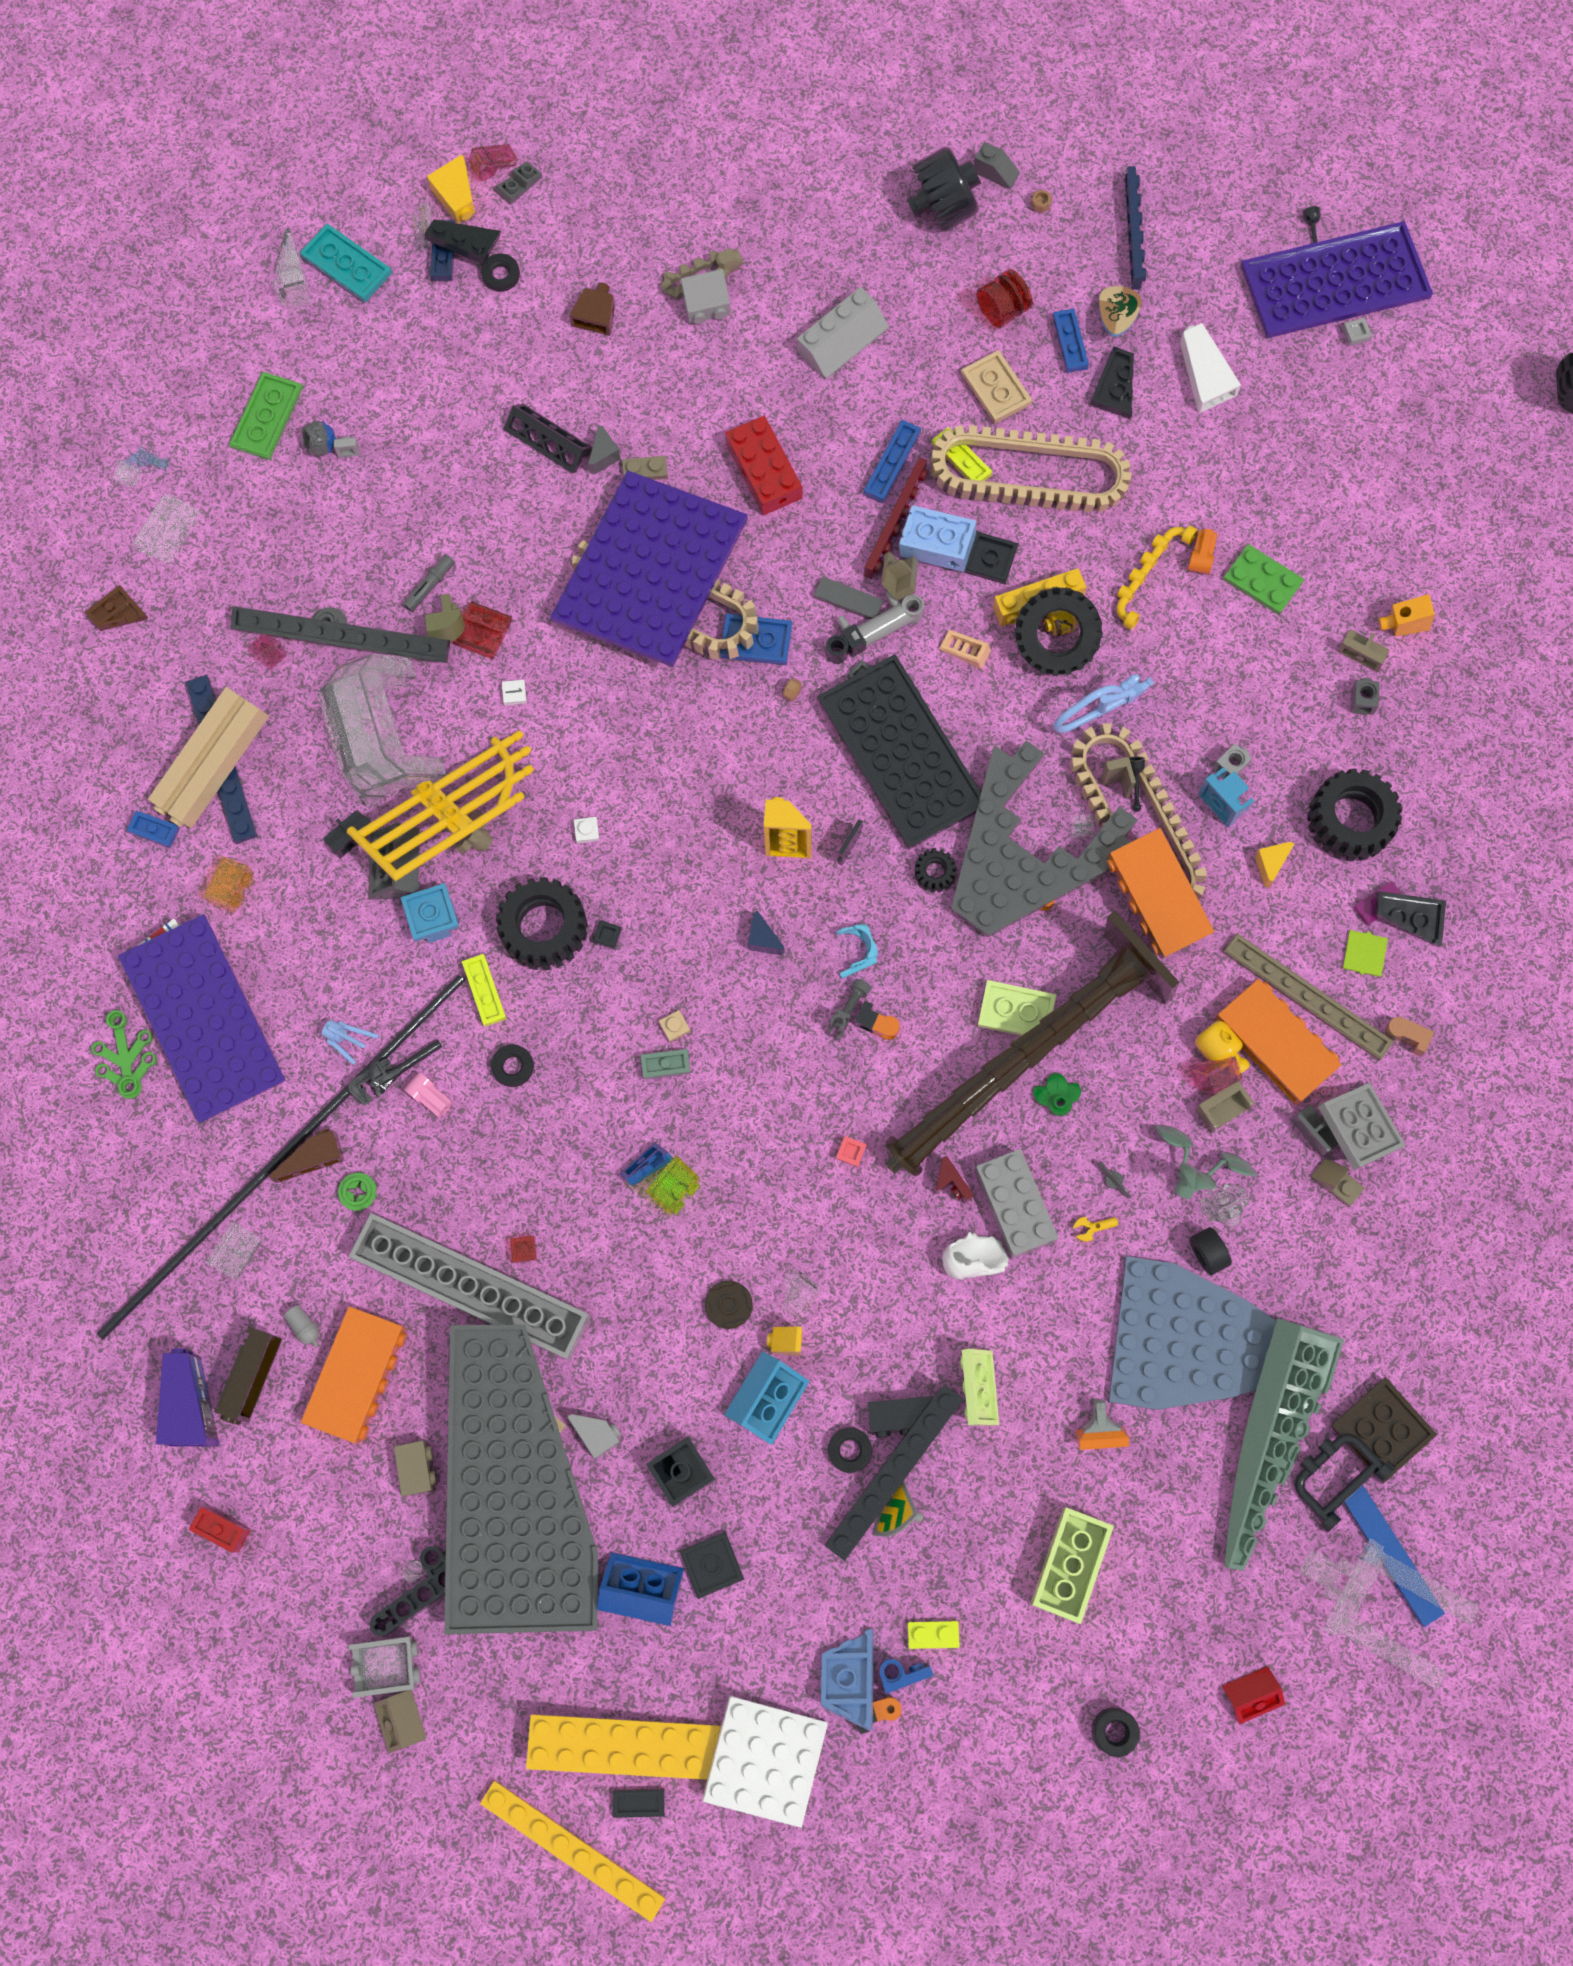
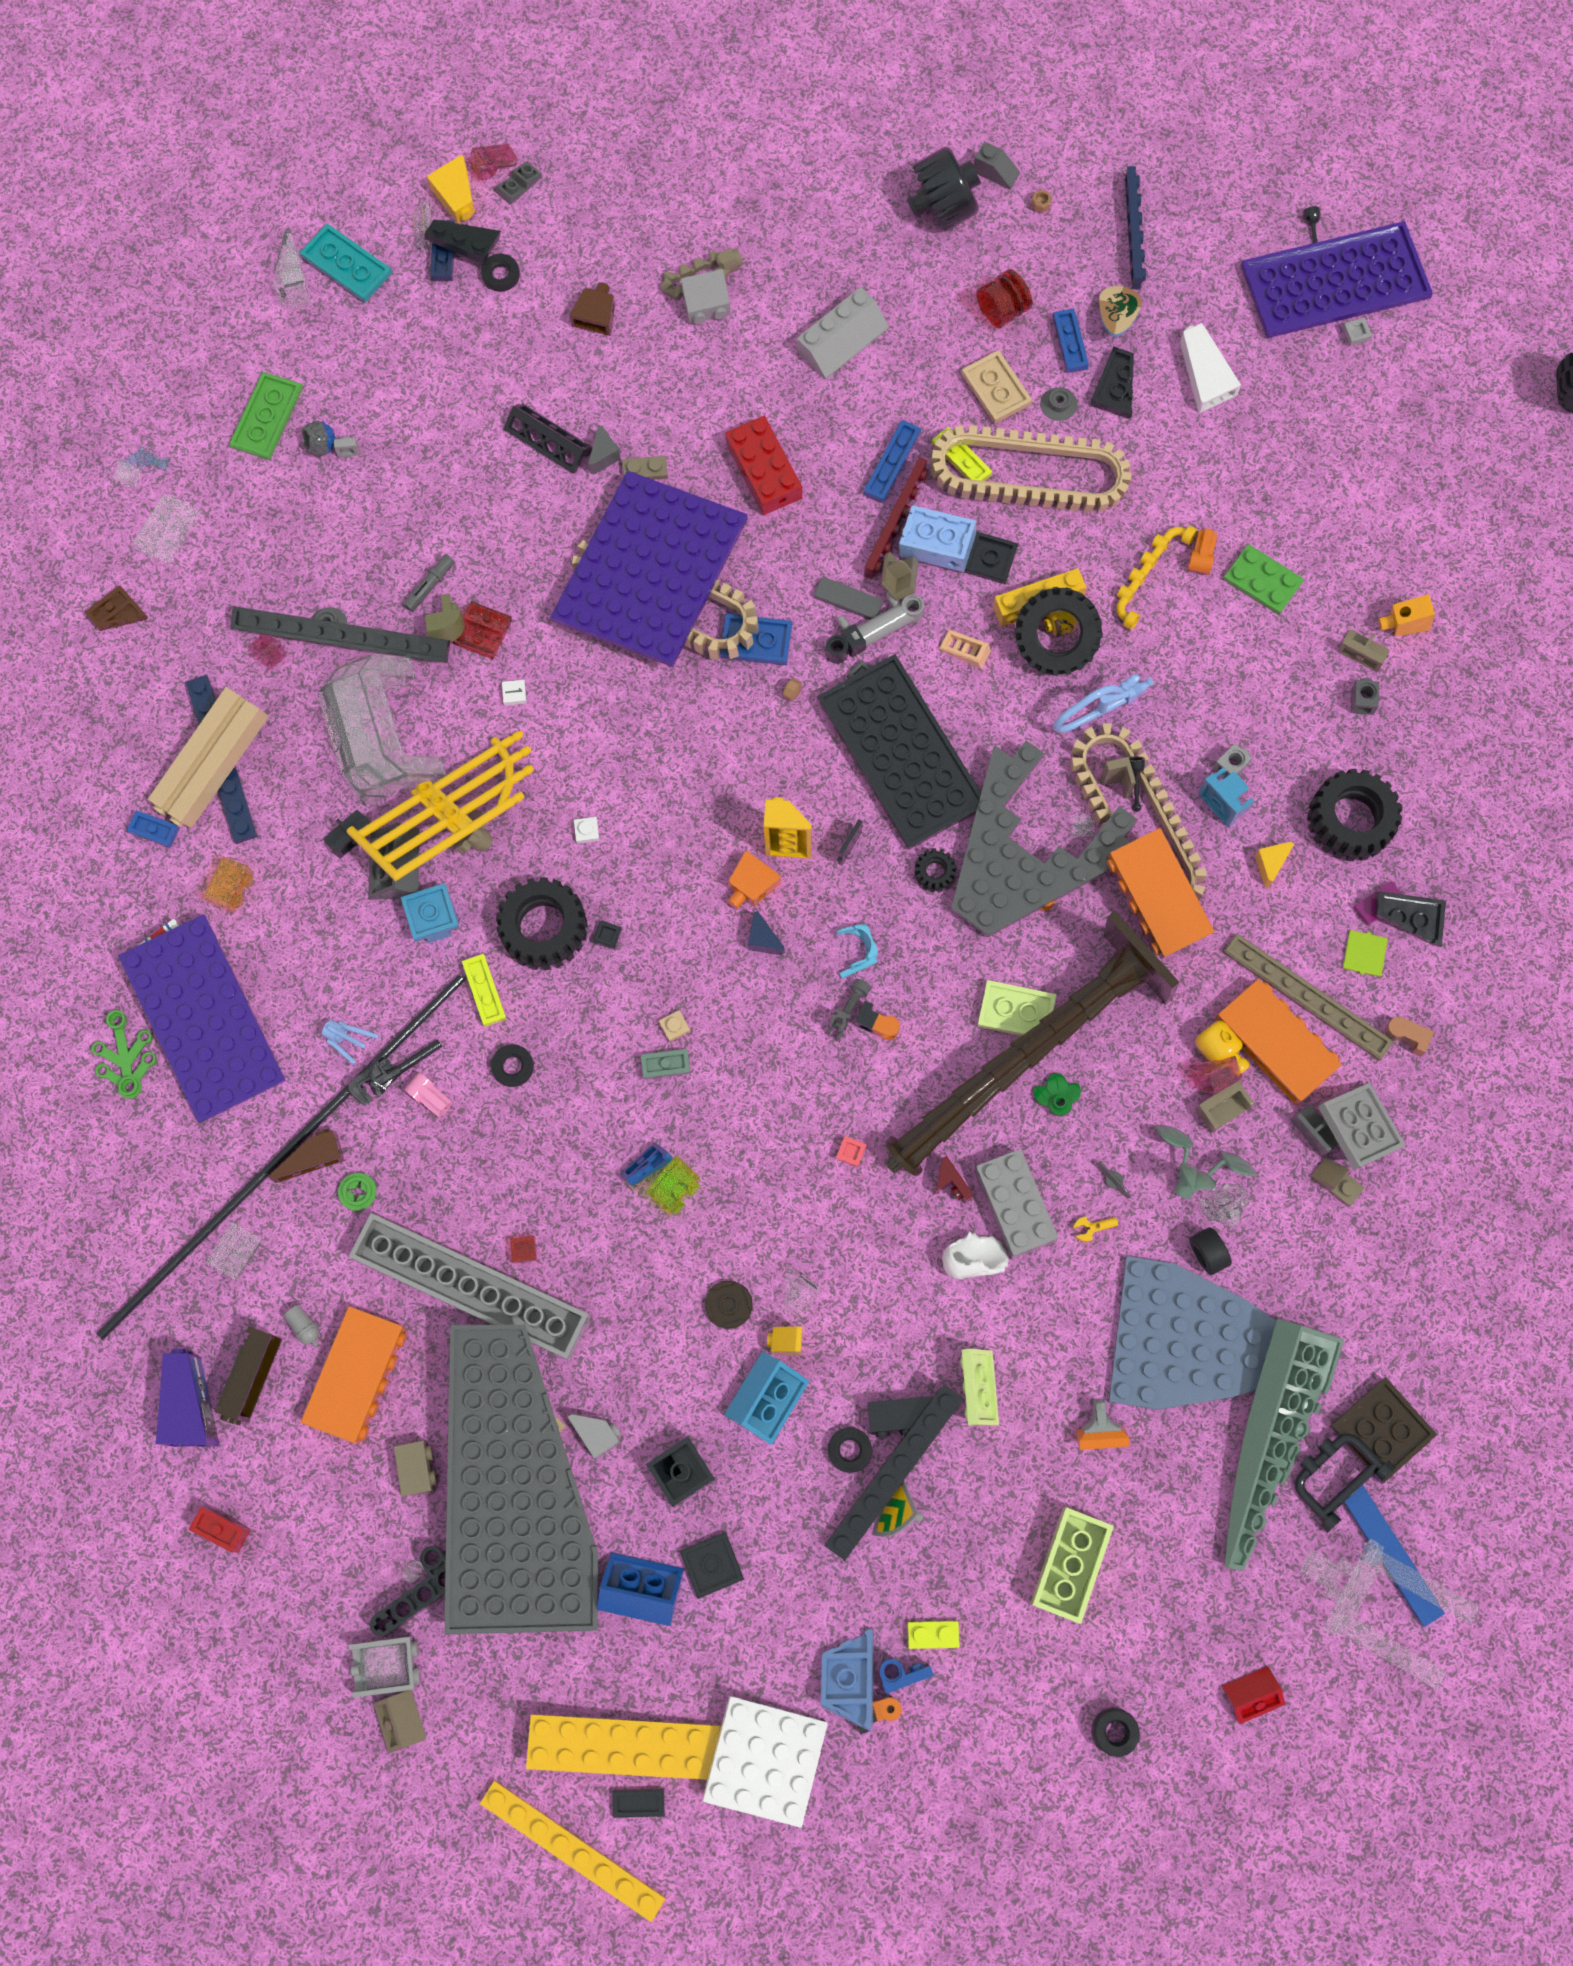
(751, 881): none -> orange torso
(1055, 410): none -> dark grey piece

